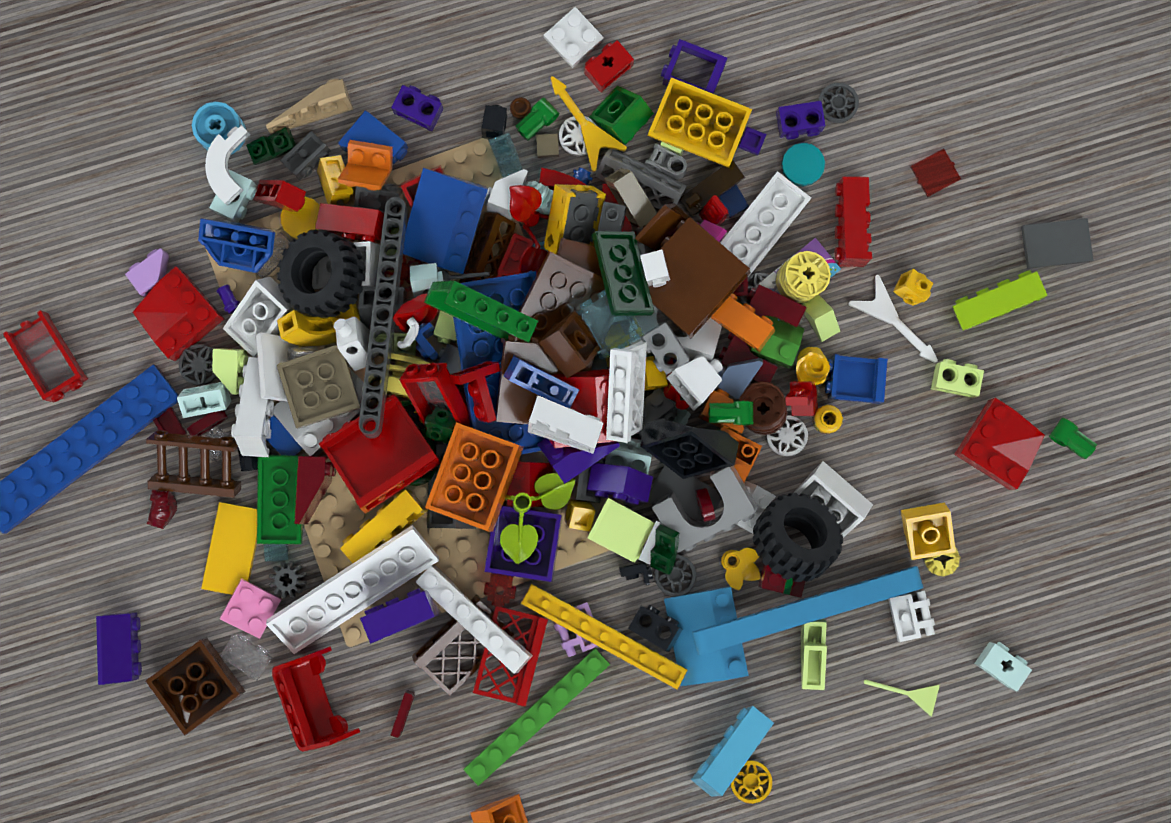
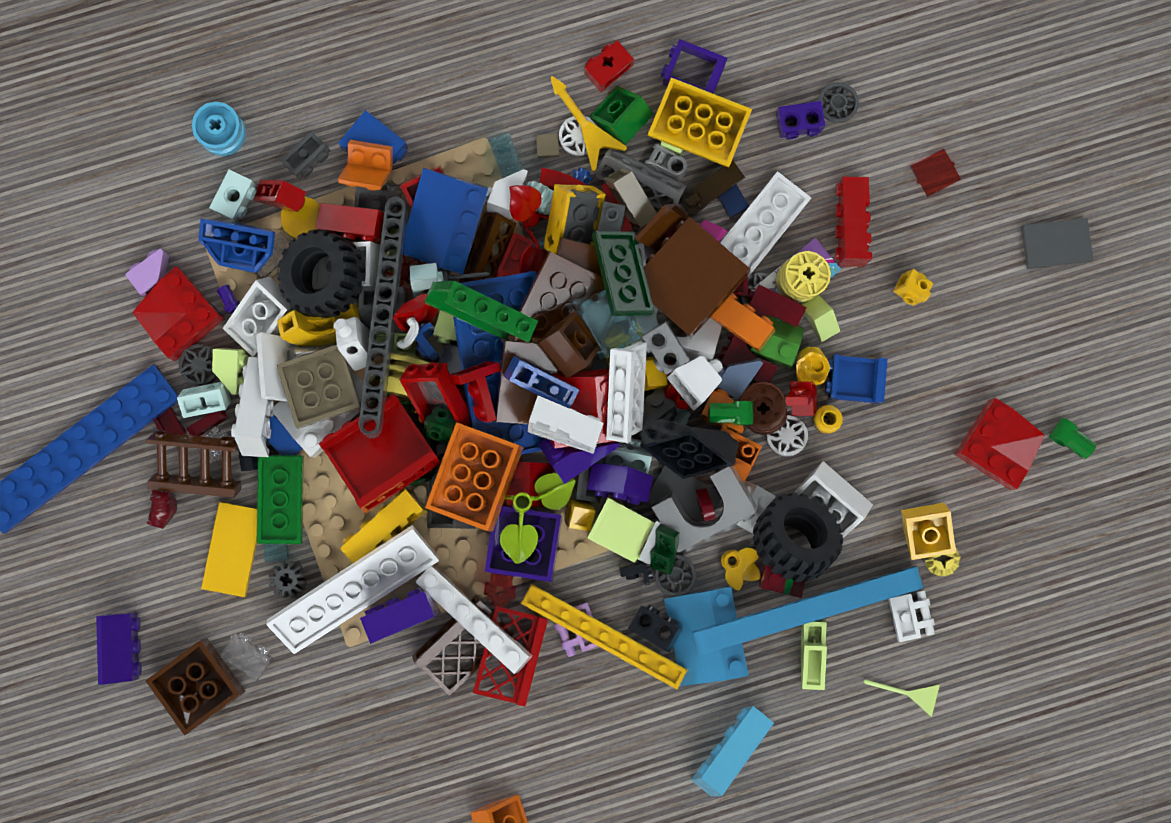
(46, 358): door -> none
(217, 164): white arch -> none
(250, 608): bright pink plate -> none
(271, 147): dark green slope -> none
(307, 702): red windscreen -> none
(313, 480): dark red slope -> none
(320, 104): tan wedge -> none
(328, 172): yellow hinge -> none
(402, 714): dark red tile -> none
(414, 112): dark purple brick -> none
(494, 121): black brick -> none
(520, 108): reddish brown plate -> none
(536, 716): bright green plate -> none
(541, 115): green piece -> none
(573, 37): white plate -> none
(655, 268): white brick -> none
(714, 211): red slope -> none
(752, 141): dark purple tile -> none
(752, 782): yellow wheel -> none
(803, 164): teal tile -> none
(883, 309): white piece -> none
(957, 384): yellowish green brick -> none
(999, 301): lime wedge -> none
(1016, 670): light aqua brick -> none

